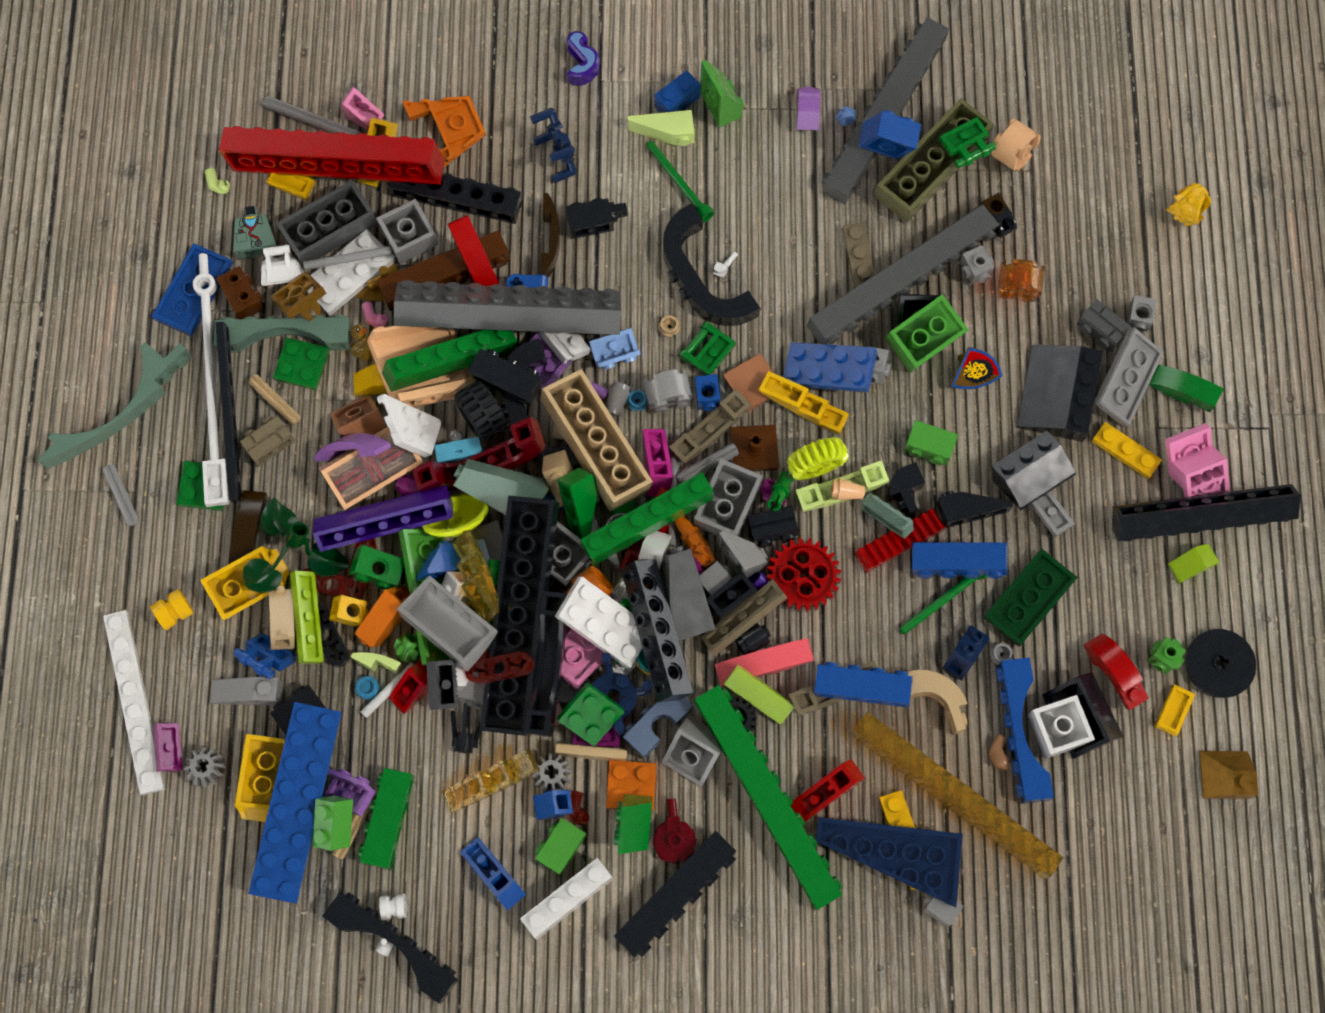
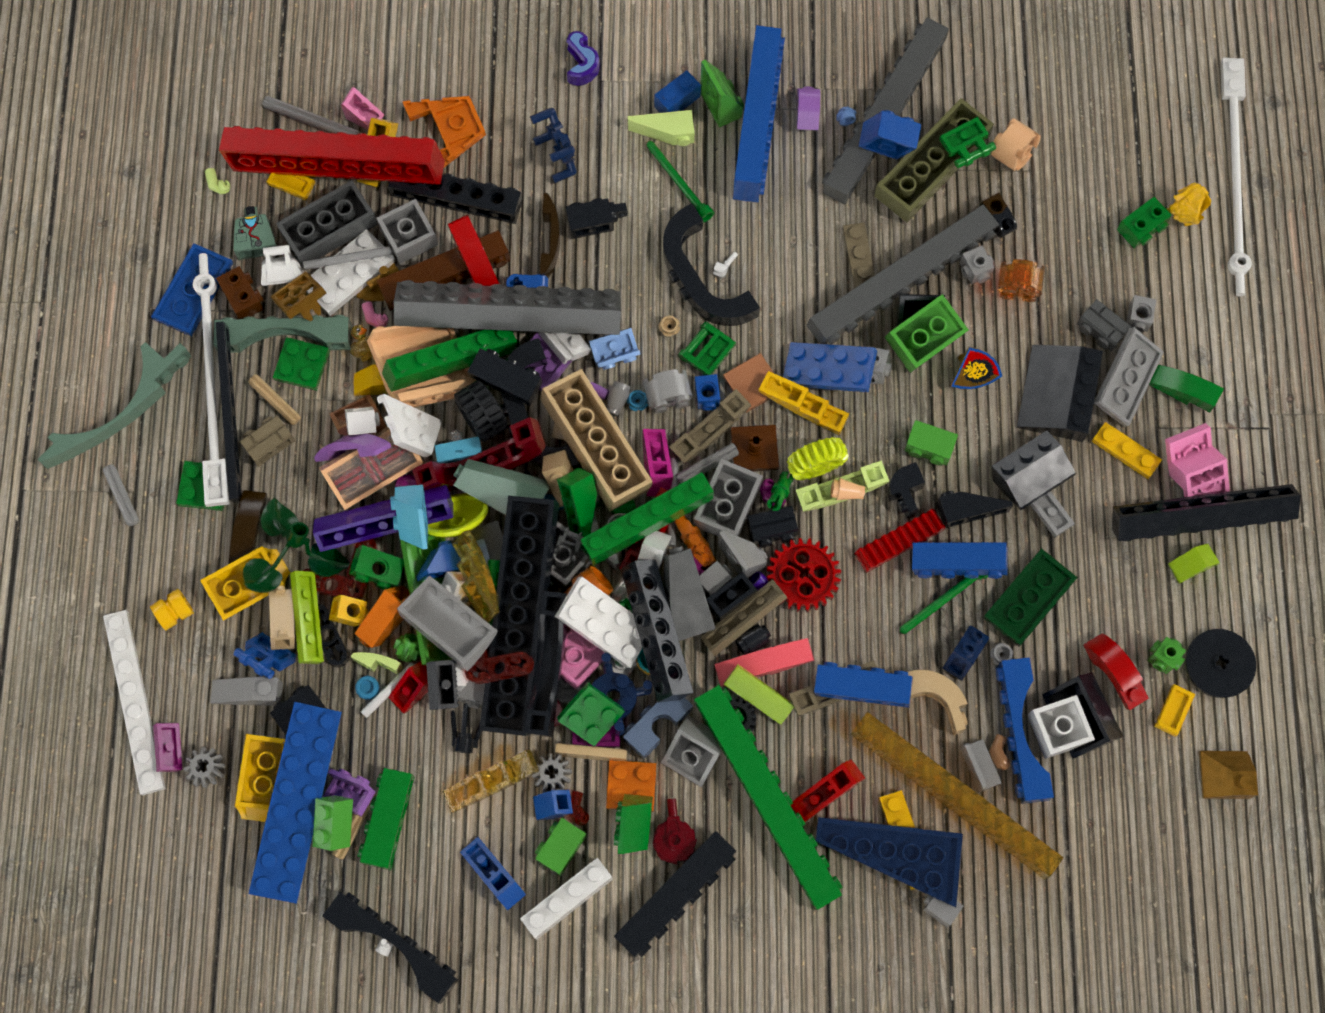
(361, 420): none -> white brick
(396, 906): white wheel -> none
(411, 515): none -> medium azure slope
(562, 539): none -> dark grey piece
(759, 114): none -> blue brick
(887, 515): sand green piece -> none
(980, 765): none -> light grey panel
(1144, 222): none -> green brick
(1233, 90): none -> white bar

